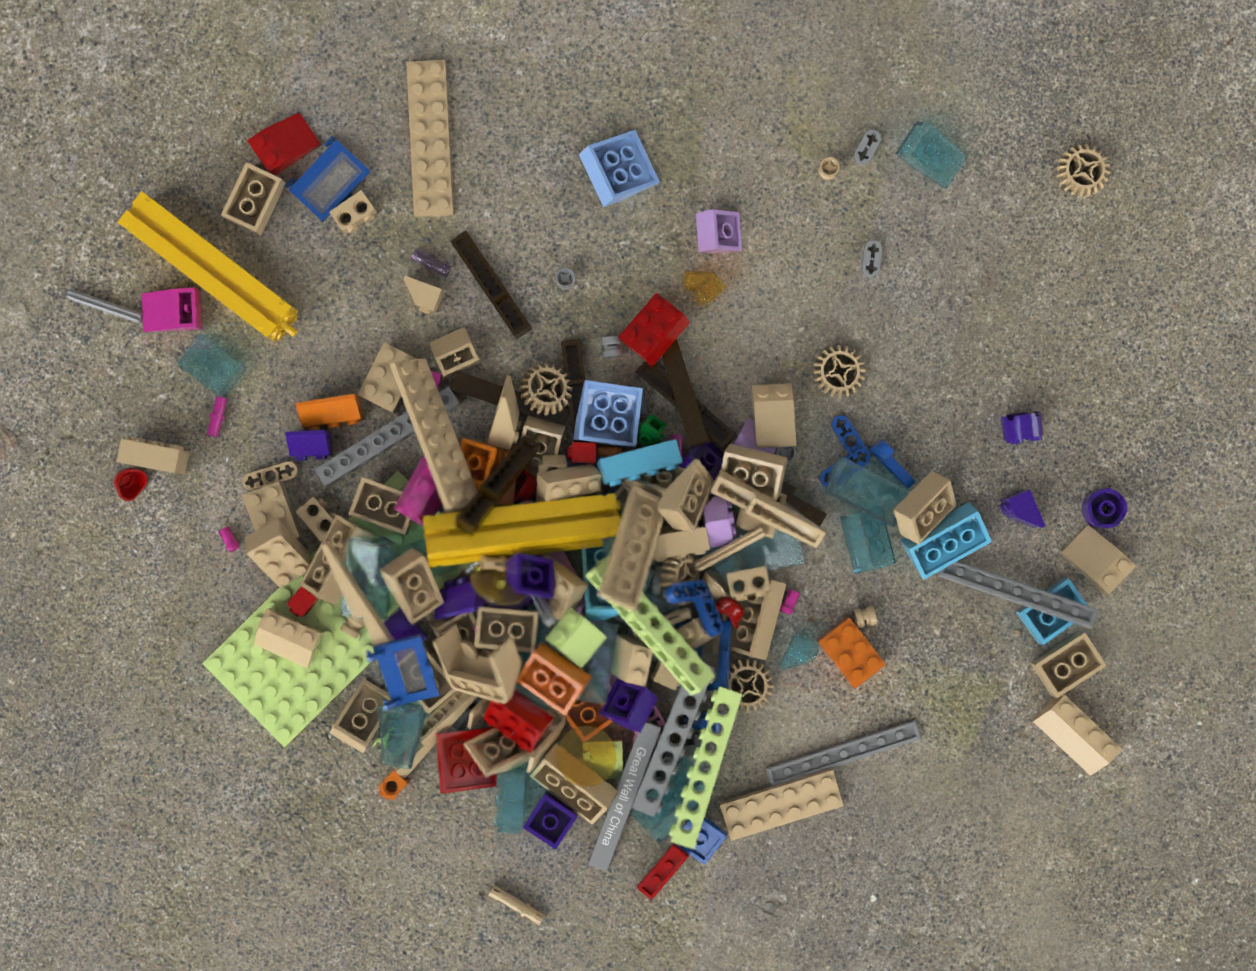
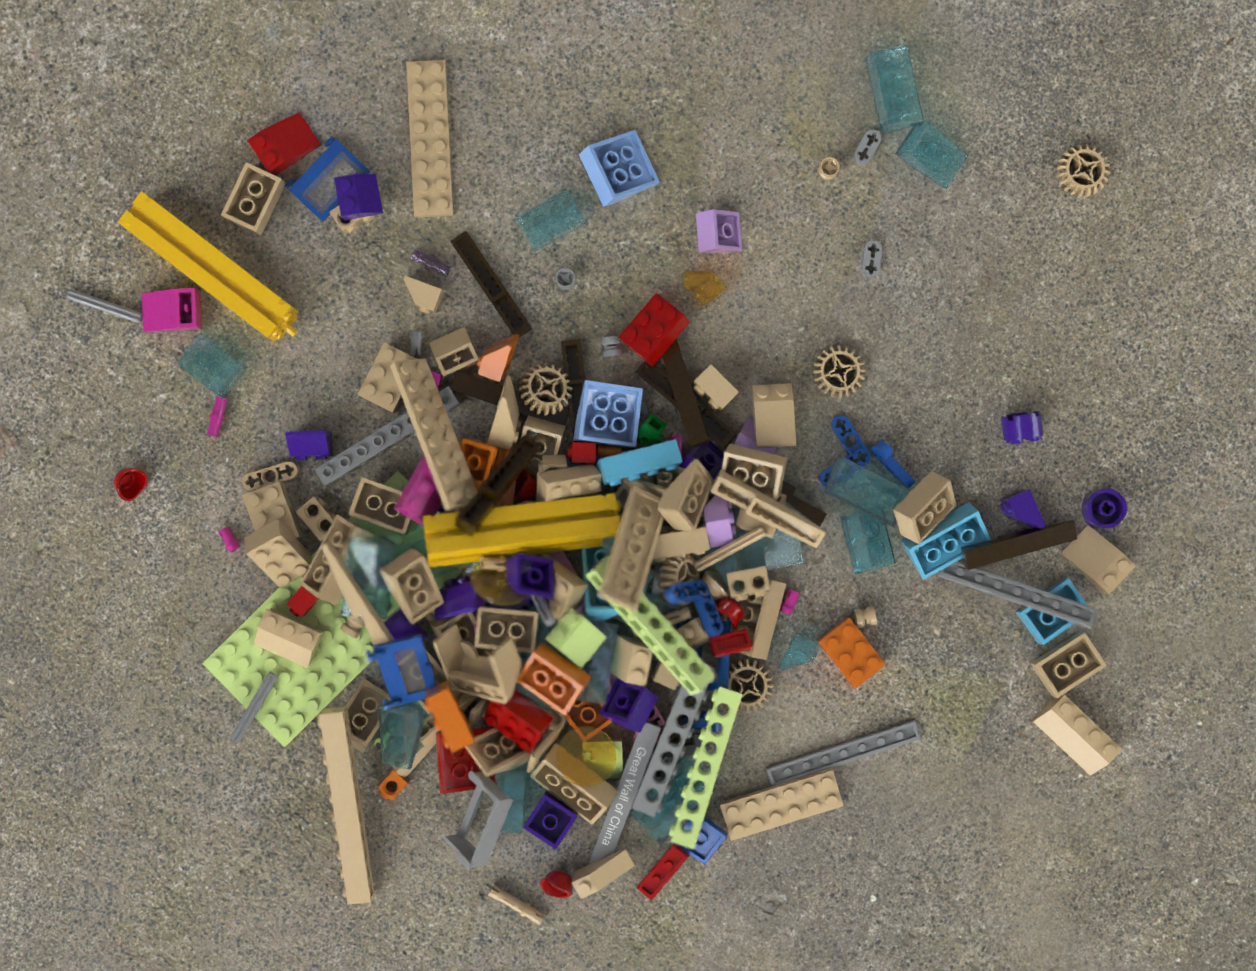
(153, 455): tan brick -> none
(253, 707): none -> light grey axle
(330, 412): orange slope -> none
(347, 805): none -> tan brick
(358, 196): none -> dark purple slope
(416, 342): none -> light grey pin
(449, 716): none -> orange brick
(467, 853): none -> light grey piece
(497, 358): none -> orange slope
(550, 220): none -> clear light blue slope
(557, 884): none -> red helmet
(601, 873): none -> tan slope
(715, 389): none -> tan brick
(730, 643): none -> red tile
(787, 451): light grey wheel -> none
(894, 89): none -> clear light blue slope
(1017, 544): none -> dark brown slope

